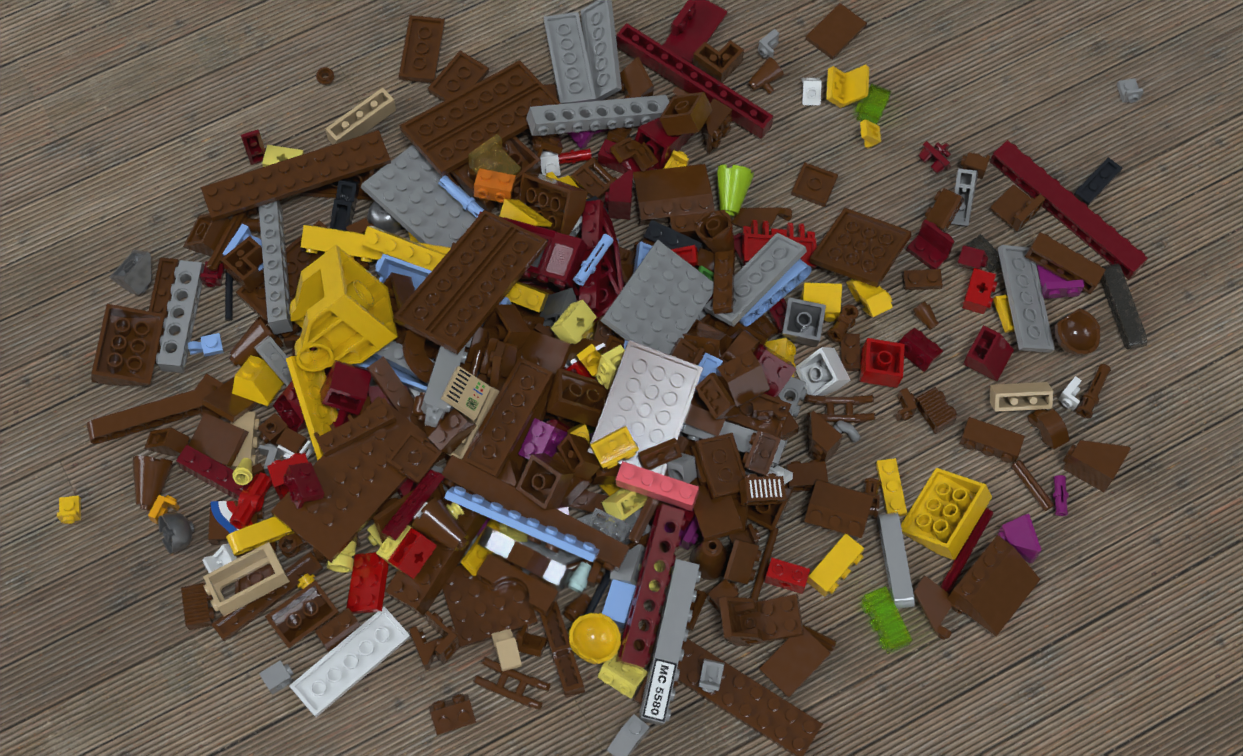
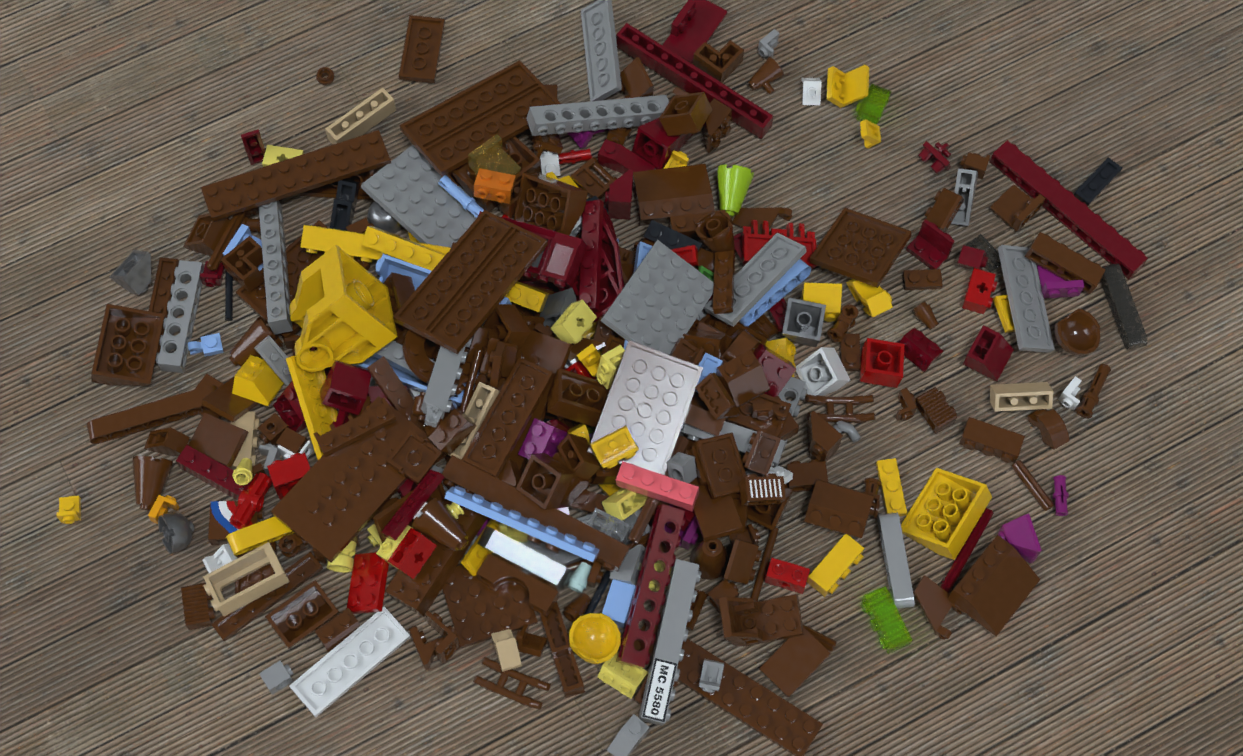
(303, 483): dark red bracket -> none
(305, 580): yellow plate -> none
(452, 713): reddish brown bracket -> none
(457, 76): reddish brown plate -> none
(465, 392): tan tile -> none
(521, 212): yellow slope -> none
(528, 559): reddish brown slope -> none
(569, 58): light grey plate -> none
(582, 276): light blue pin -> none
(640, 152): reddish brown plate -> none
(660, 454): reddish brown plate -> none
(814, 184): reddish brown tile -> none
(836, 31): reddish brown tile -> none
(1095, 462): reddish brown slope -> none
(1129, 90): light grey bracket -> none

